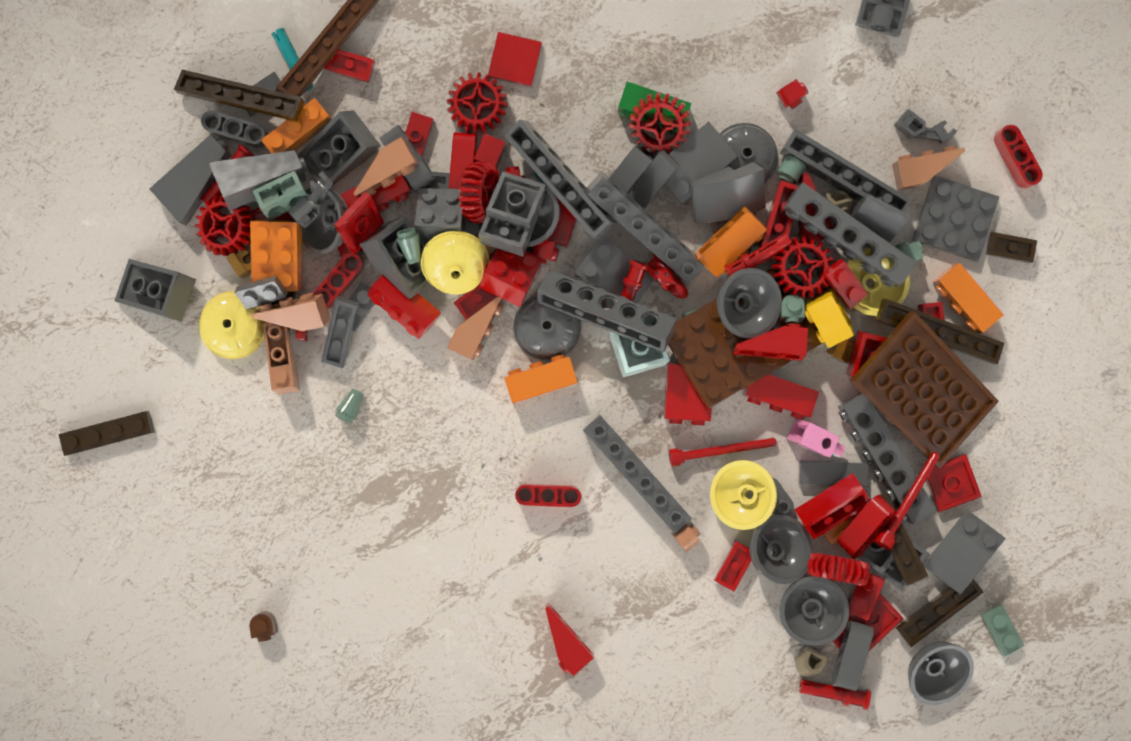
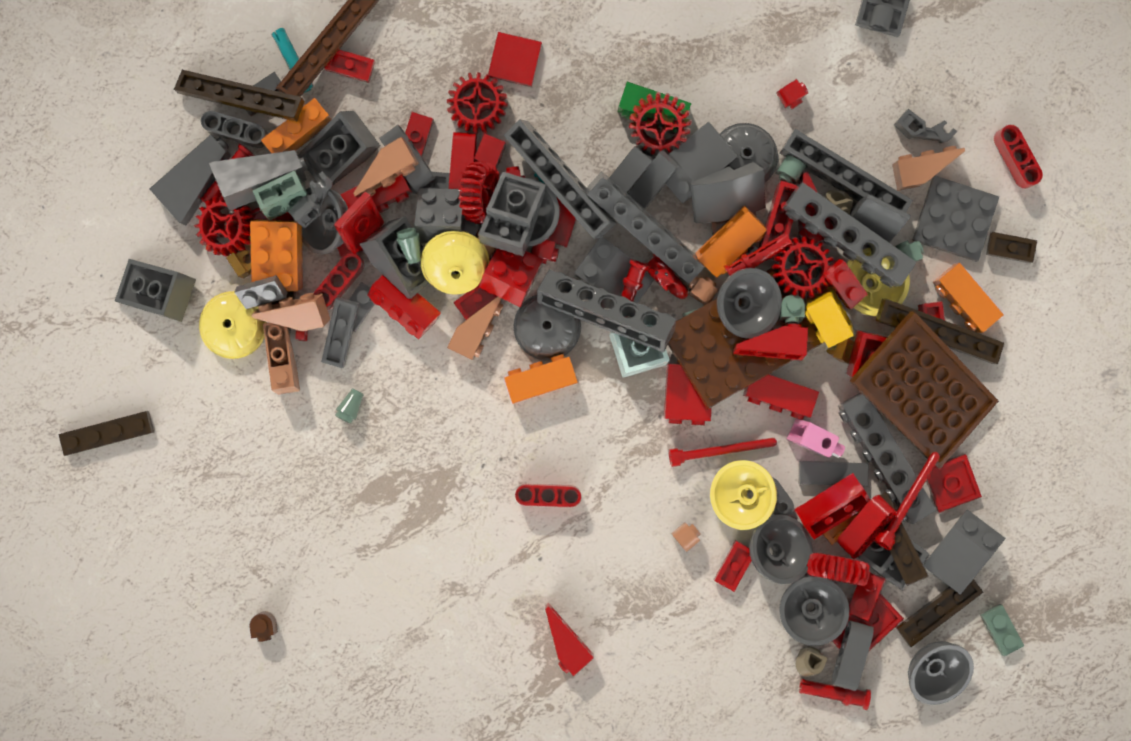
(637, 473): dark grey brick -> none
(702, 289): none -> nougat plate

